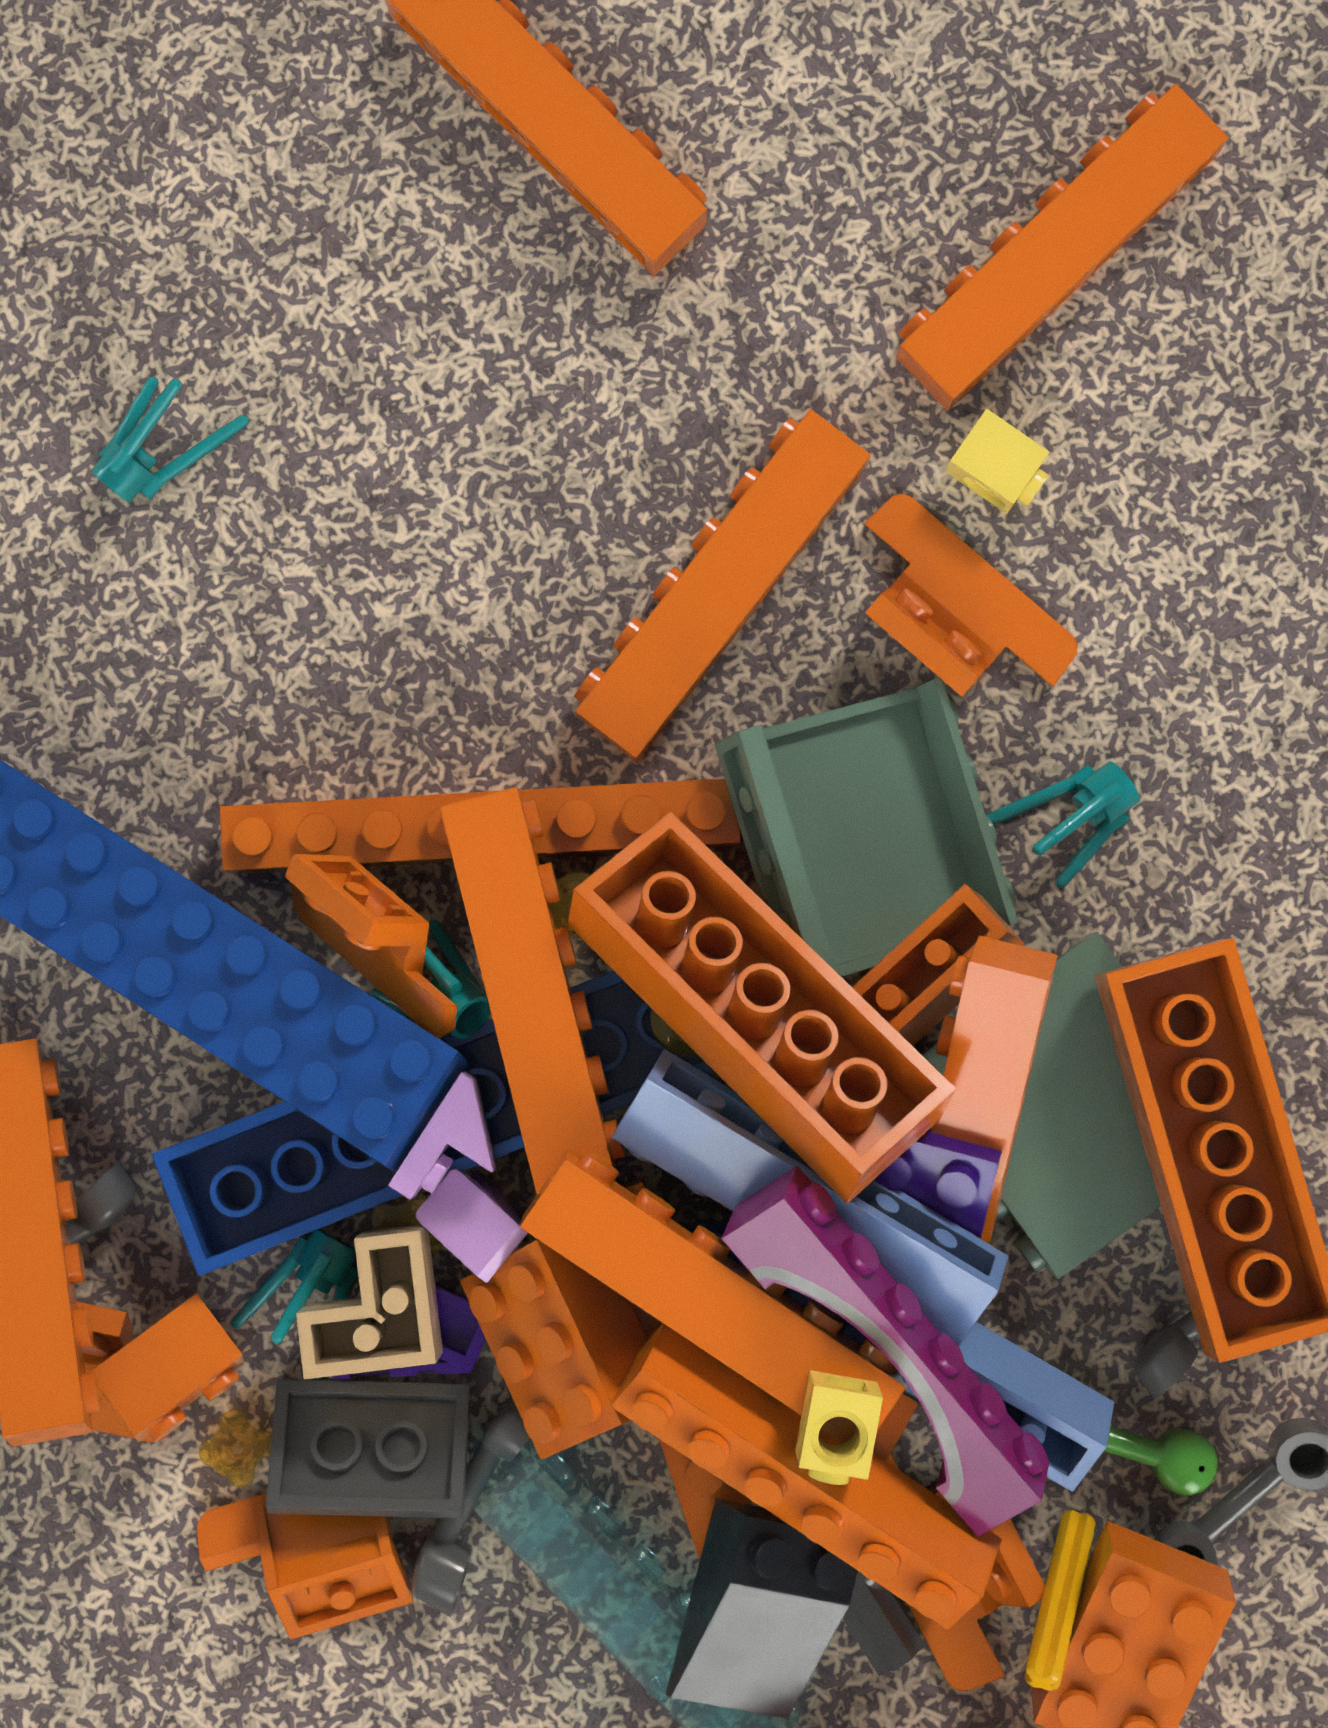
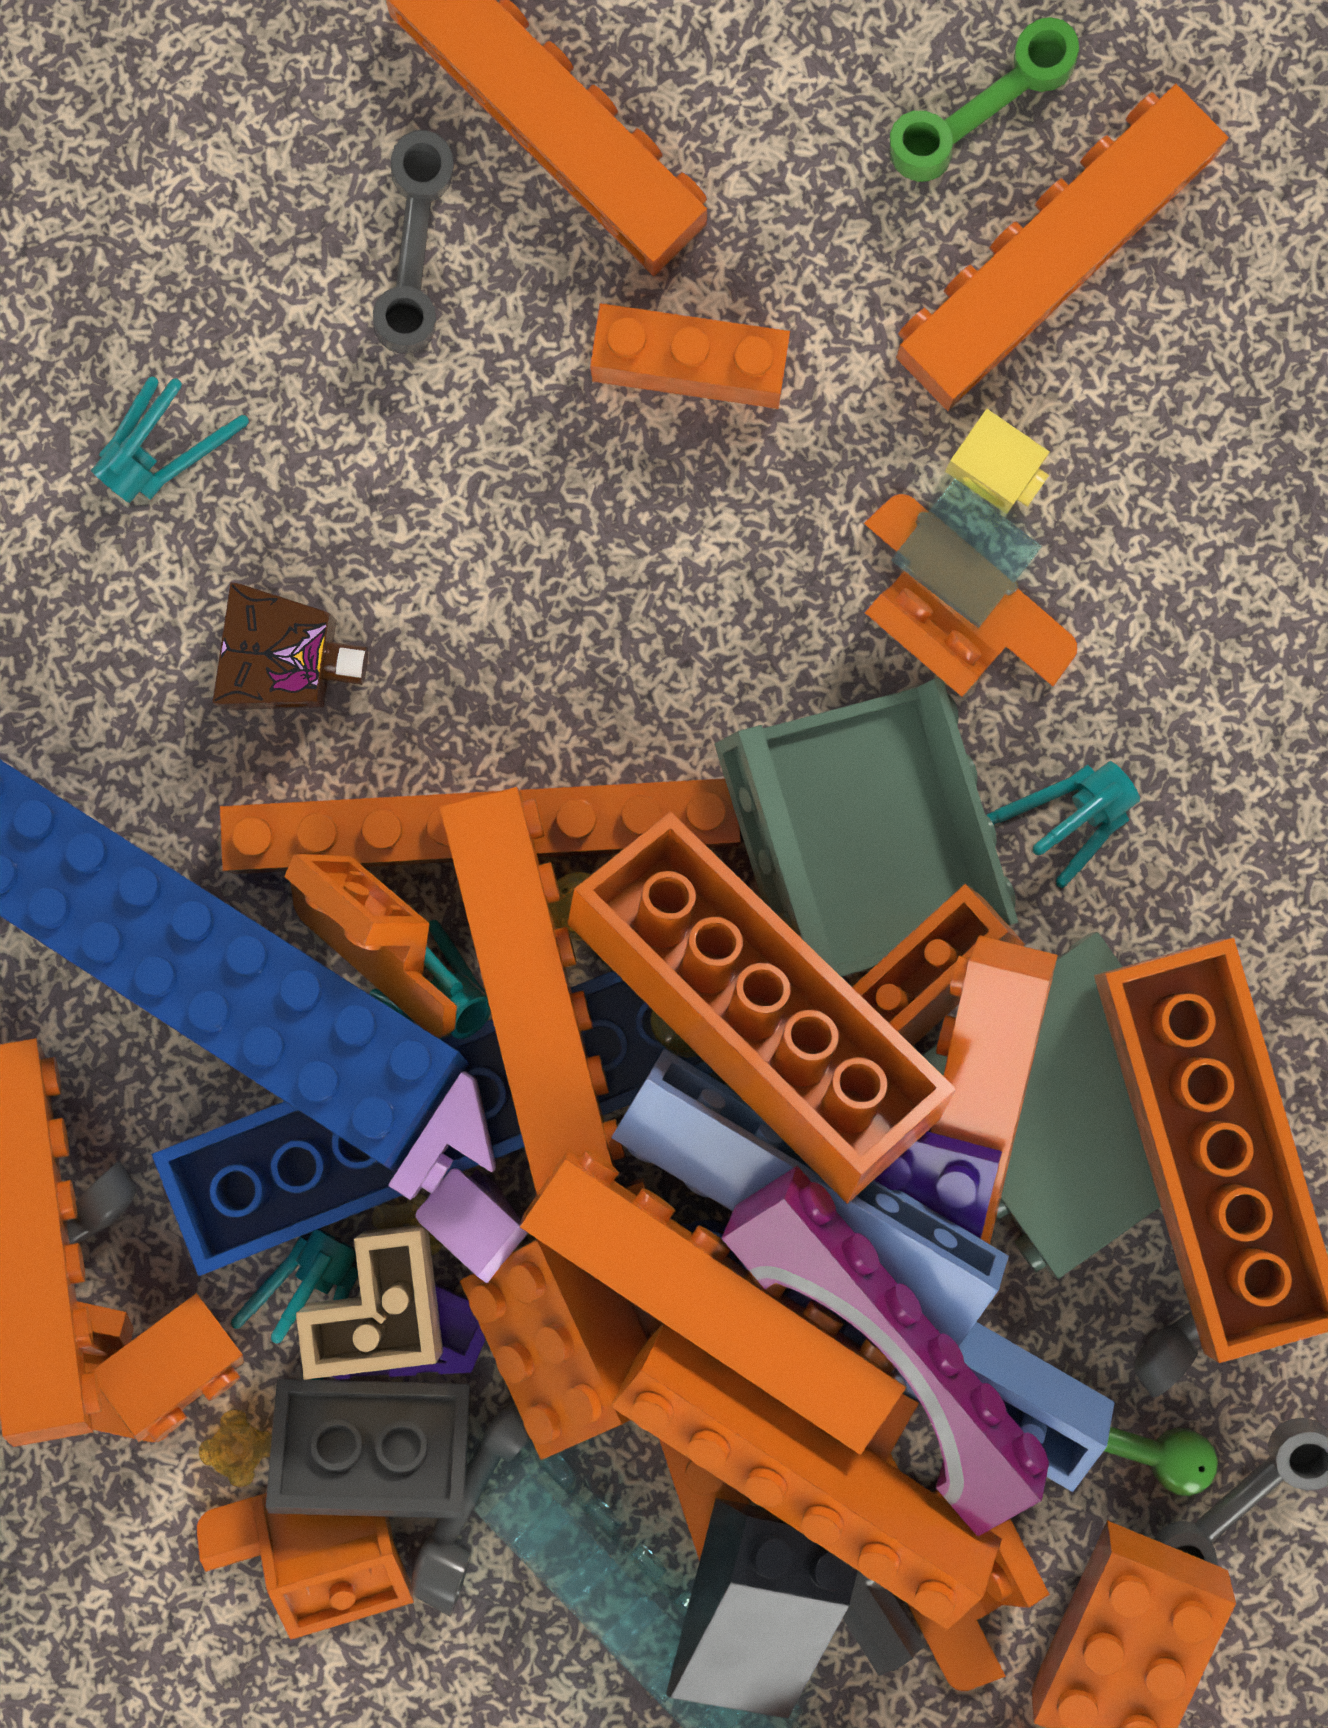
(280, 654): none -> reddish brown torso
(422, 173): none -> dark grey piece
(689, 356): none -> orange brick
(722, 585): orange brick -> none
(833, 1397): light yellow brick -> none
(966, 553): none -> clear light blue piece
(1042, 62): none -> bright green piece
(1060, 1601): yellow axle -> none

